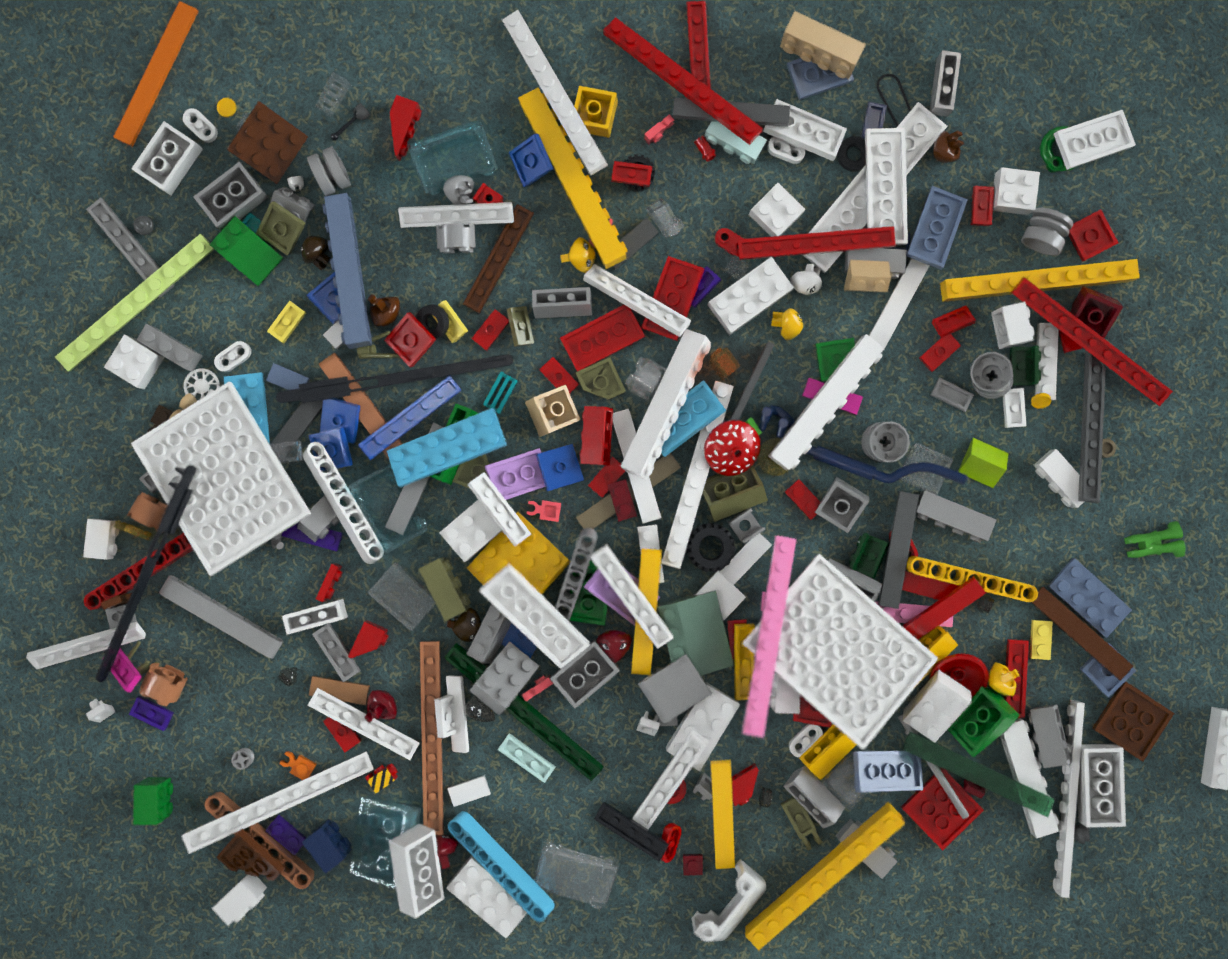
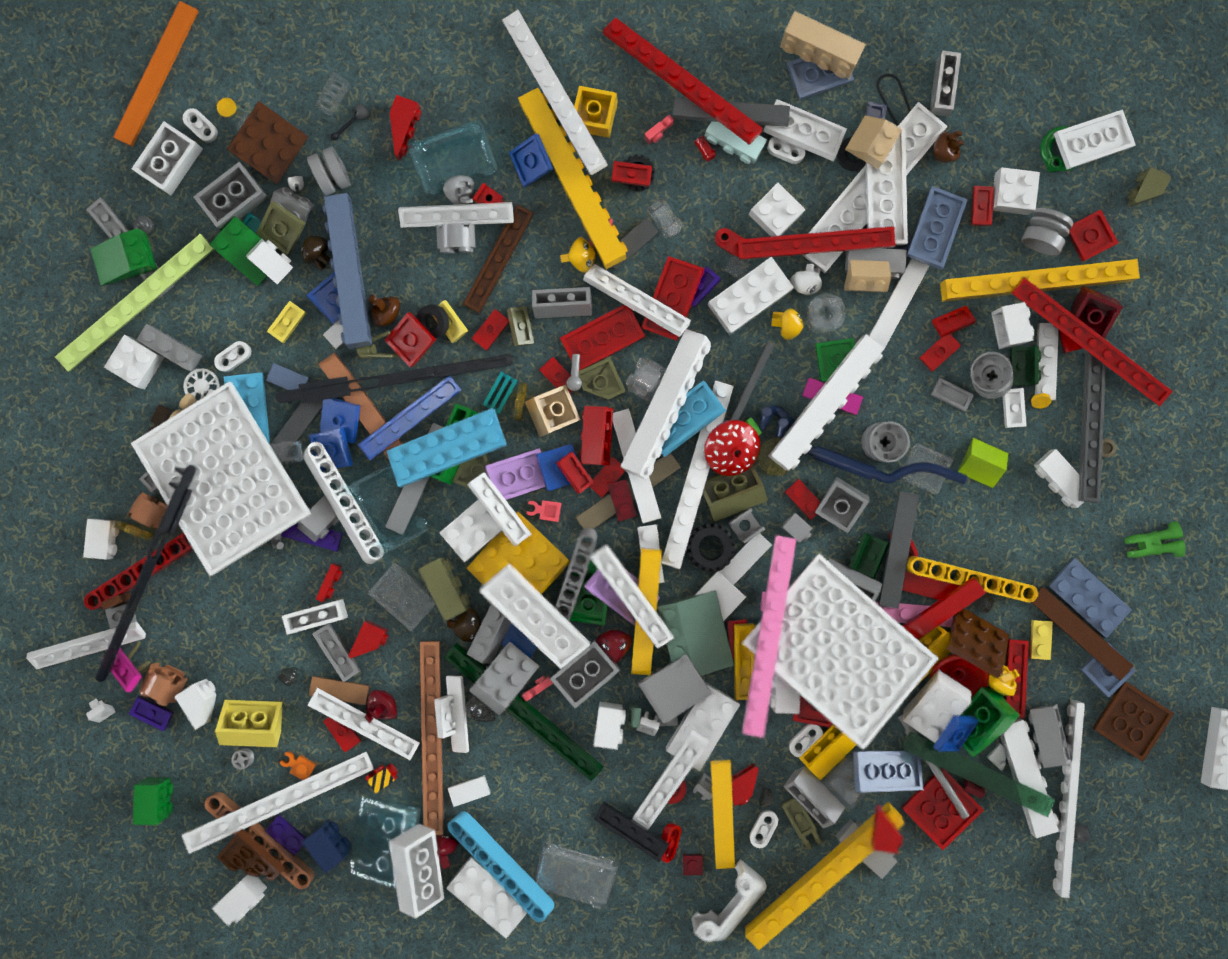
(123, 257): none -> green slope
(198, 702): none -> white slope
(220, 617): light grey beam -> none
(249, 723): none -> light yellow slope
(269, 261): none -> white brick
(520, 400): none -> clear yellow tile
(526, 758): light aqua tile -> none
(574, 382): none -> light grey bar
(574, 472): none -> red plate
(608, 725): none -> white brick
(633, 715): none -> sand green tile
(698, 41): red tile -> none
(723, 363): clear orange brick -> none
(763, 828): none -> white plate
(797, 528): none -> light grey brick
(833, 306): none -> clear brick
(873, 140): none -> tan slope
(885, 833): none -> red slope
(955, 516): light grey brick -> none
(956, 733): none -> blue plate
(978, 642): none -> reddish brown plate
(998, 756): none -> white tile
(1101, 786): white brick -> none
(1150, 186): none -> olive slope

